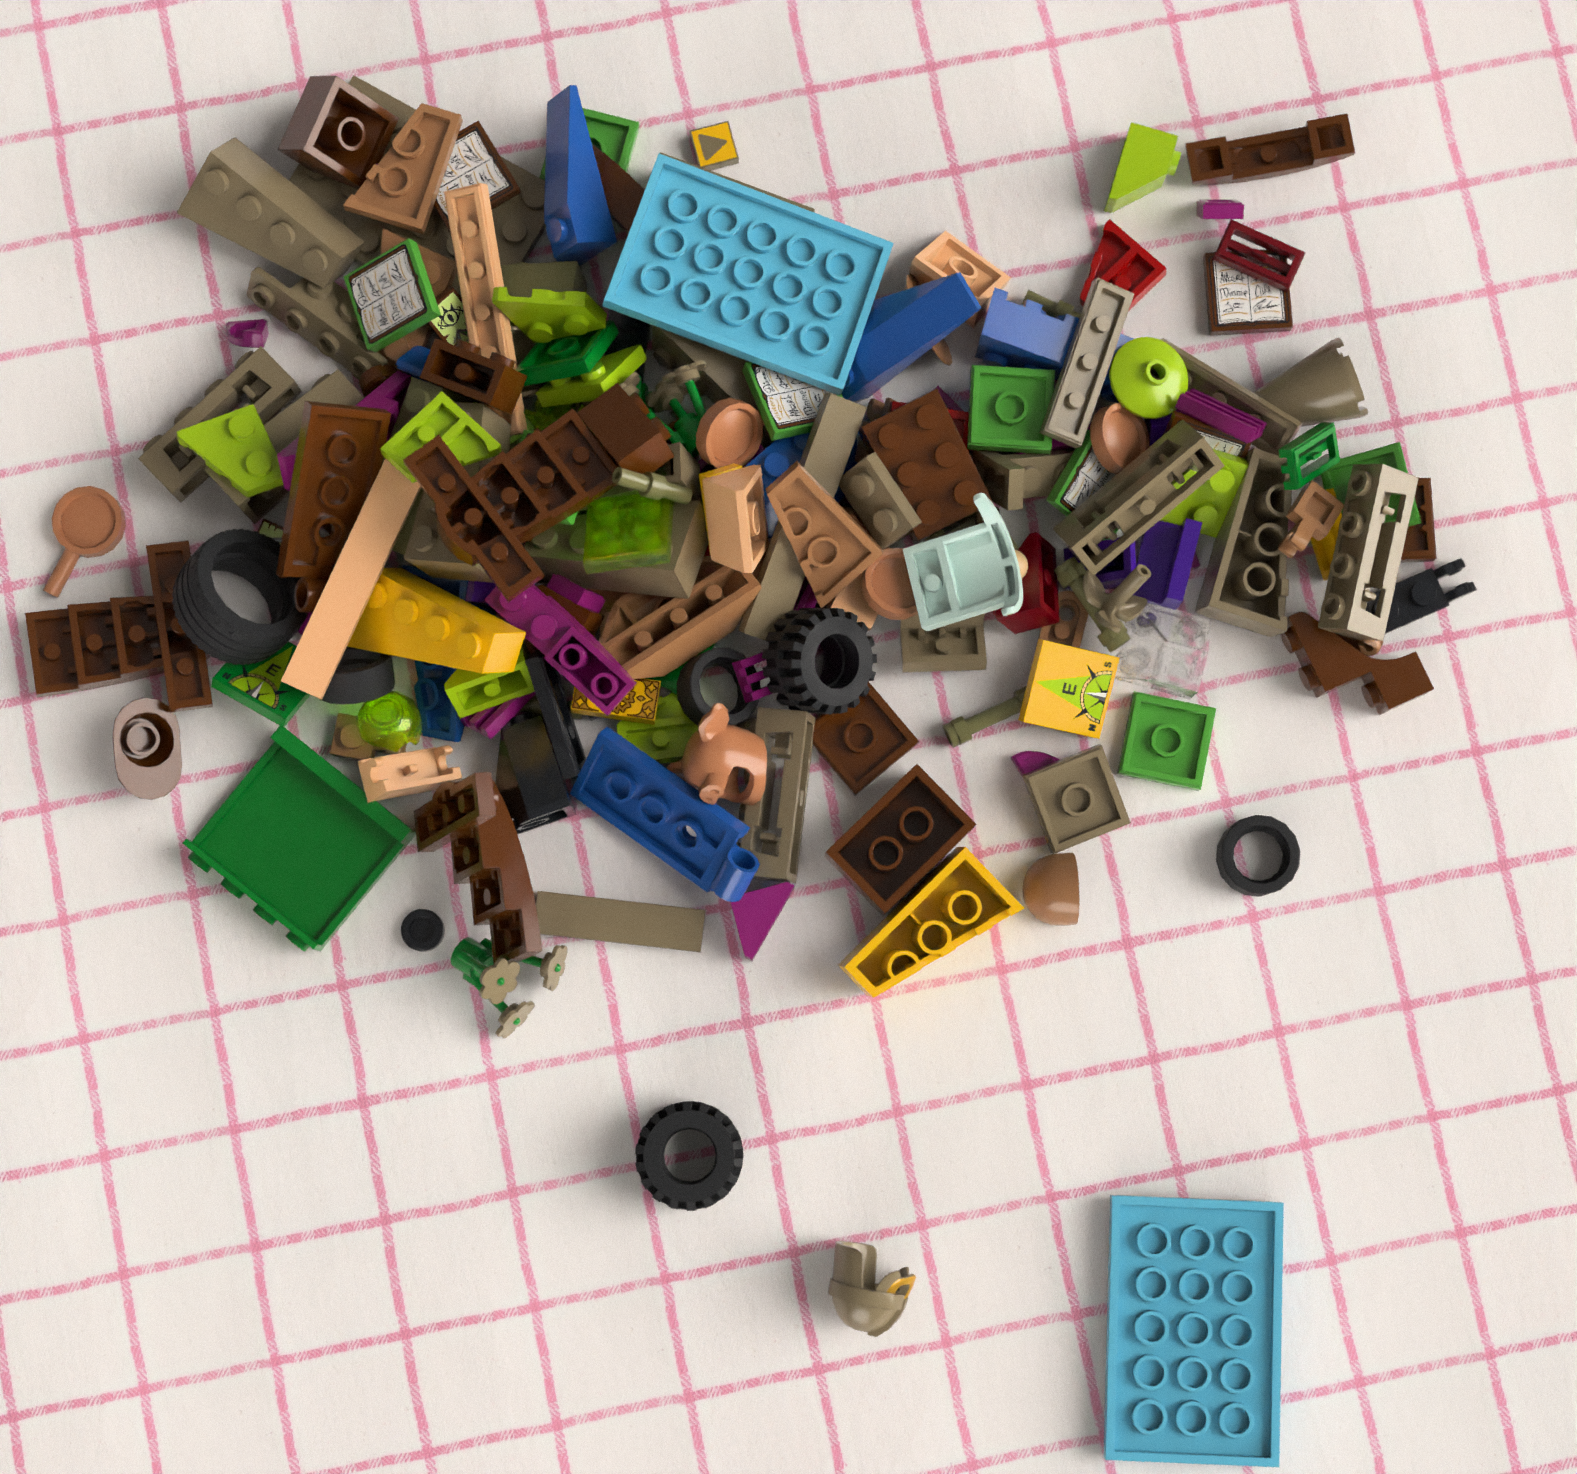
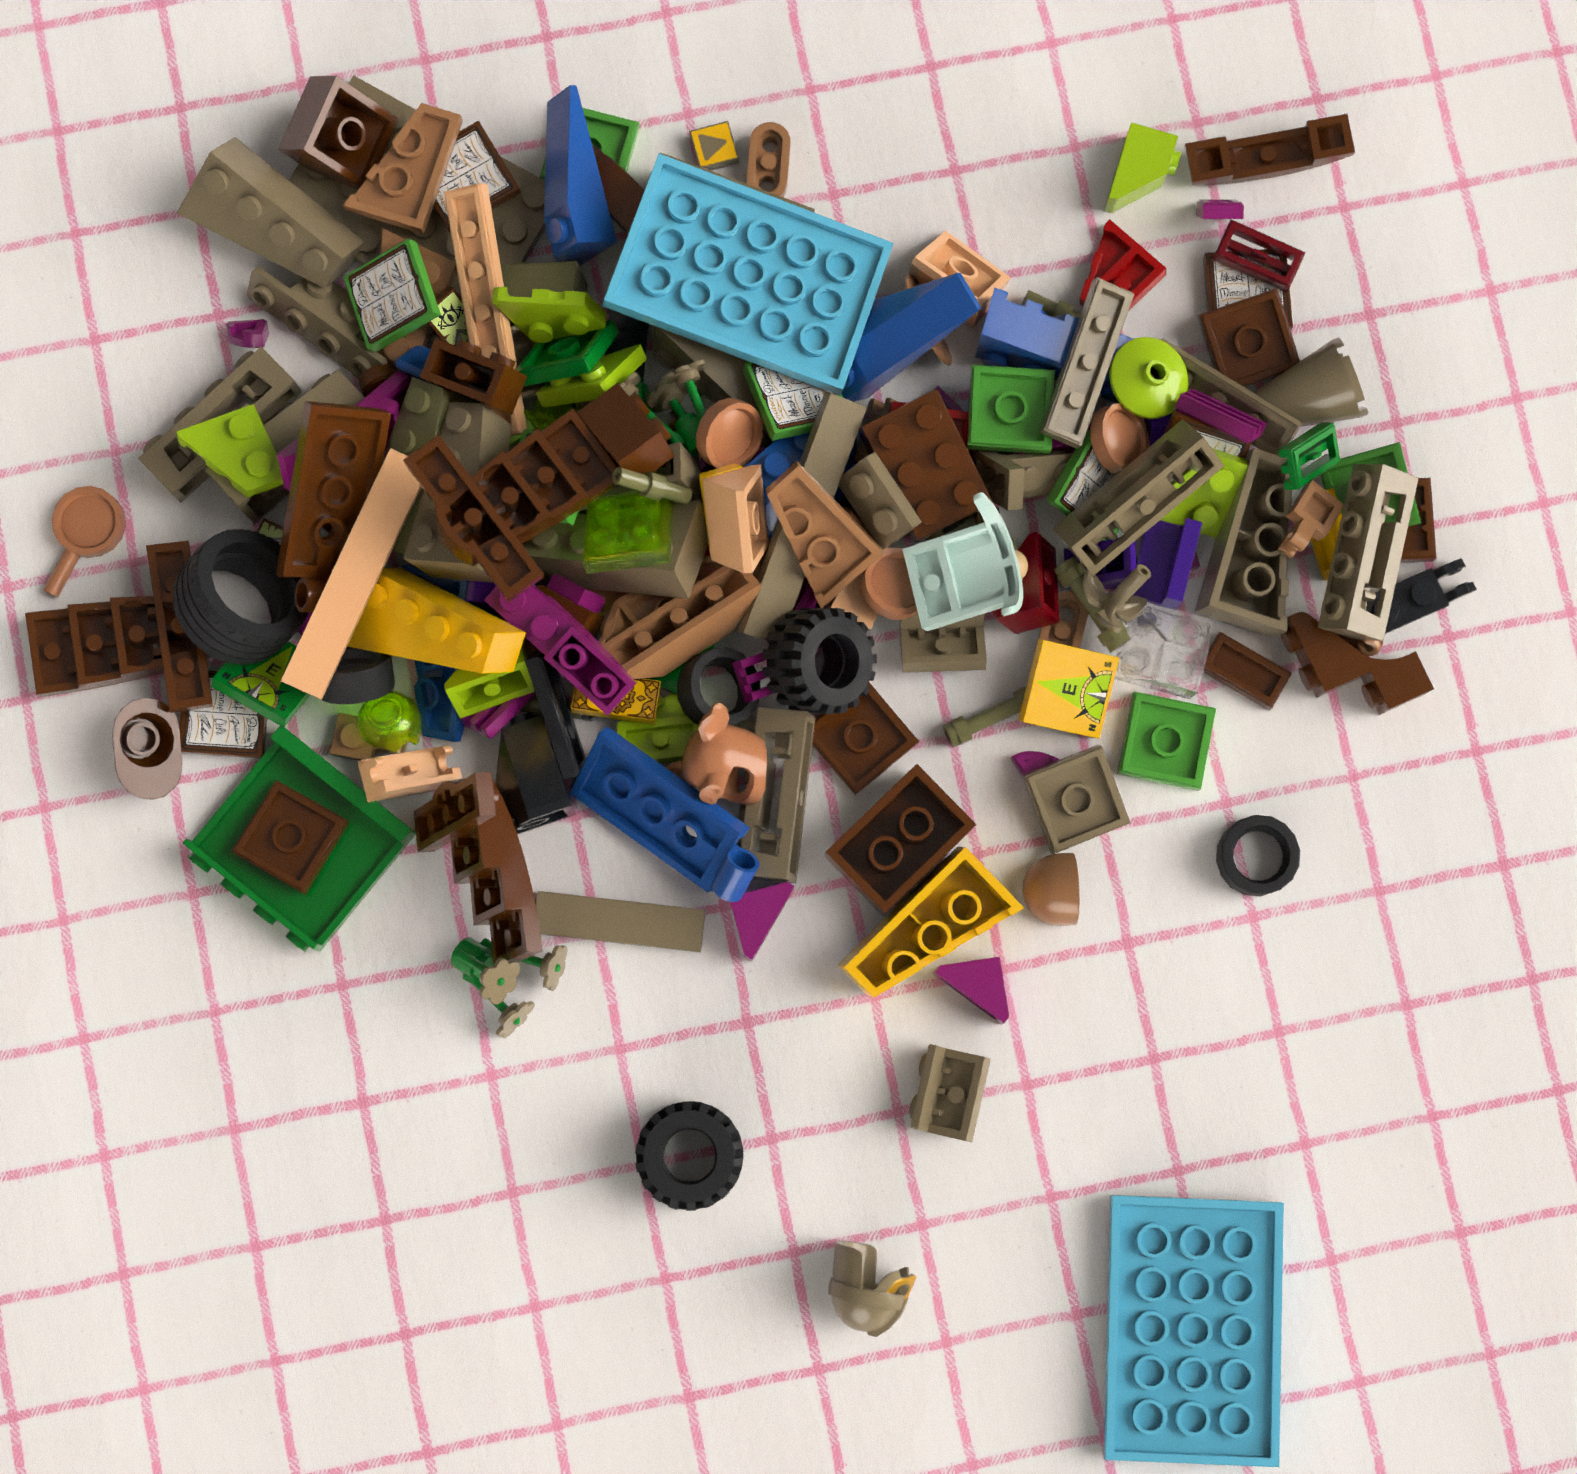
(223, 729): none -> tile
(290, 837): none -> reddish brown tile
(422, 930): black tile -> none
(456, 428): lime wing -> none
(769, 165): none -> medium nougat plate
(949, 1093): none -> dark tan bracket
(979, 983): none -> magenta slope
(1245, 671): none -> reddish brown tile
(1250, 338): none -> reddish brown tile

